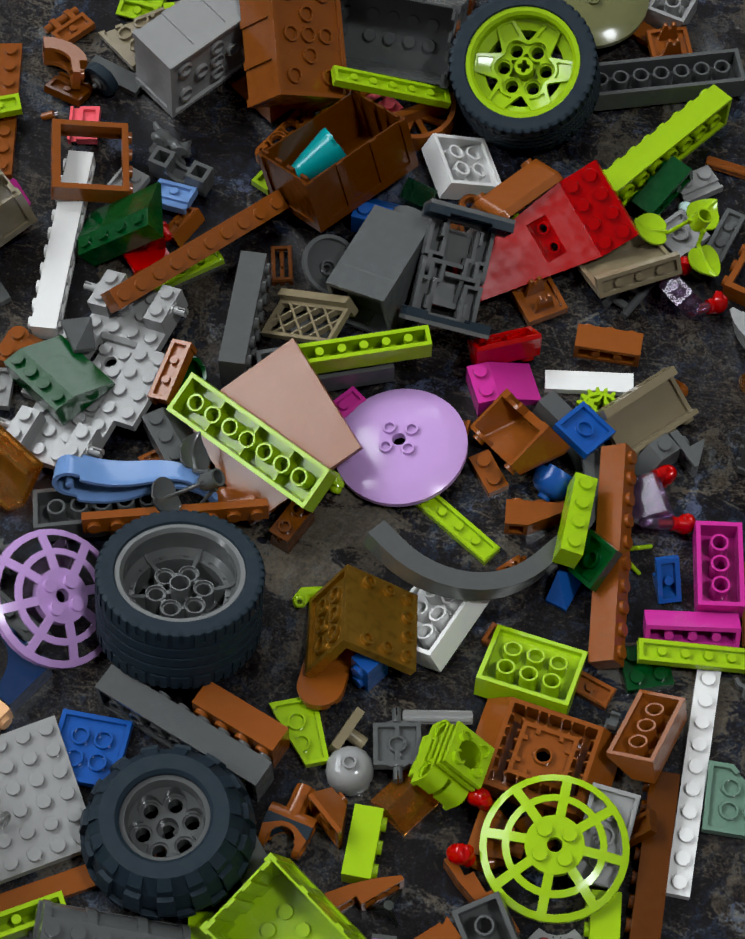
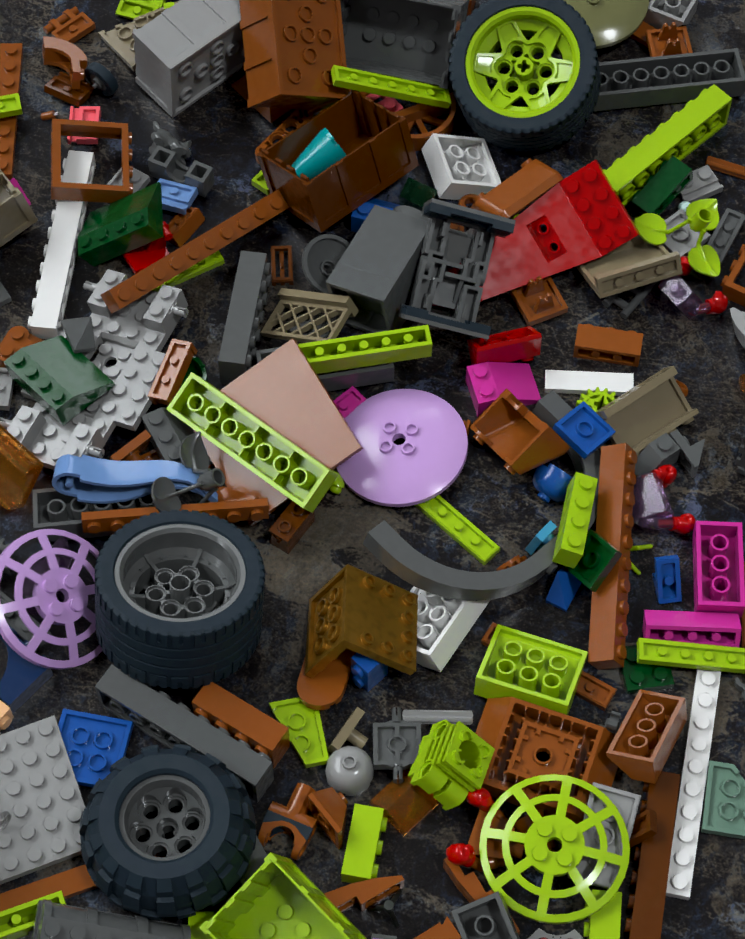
(124, 77): dark grey tile -> none
(131, 450): none -> dark orange tile
(303, 595): lime arm -> none
(488, 473): dark orange plate -> none
(527, 517): dark orange slope -> none
(541, 538): none -> dark azure plate

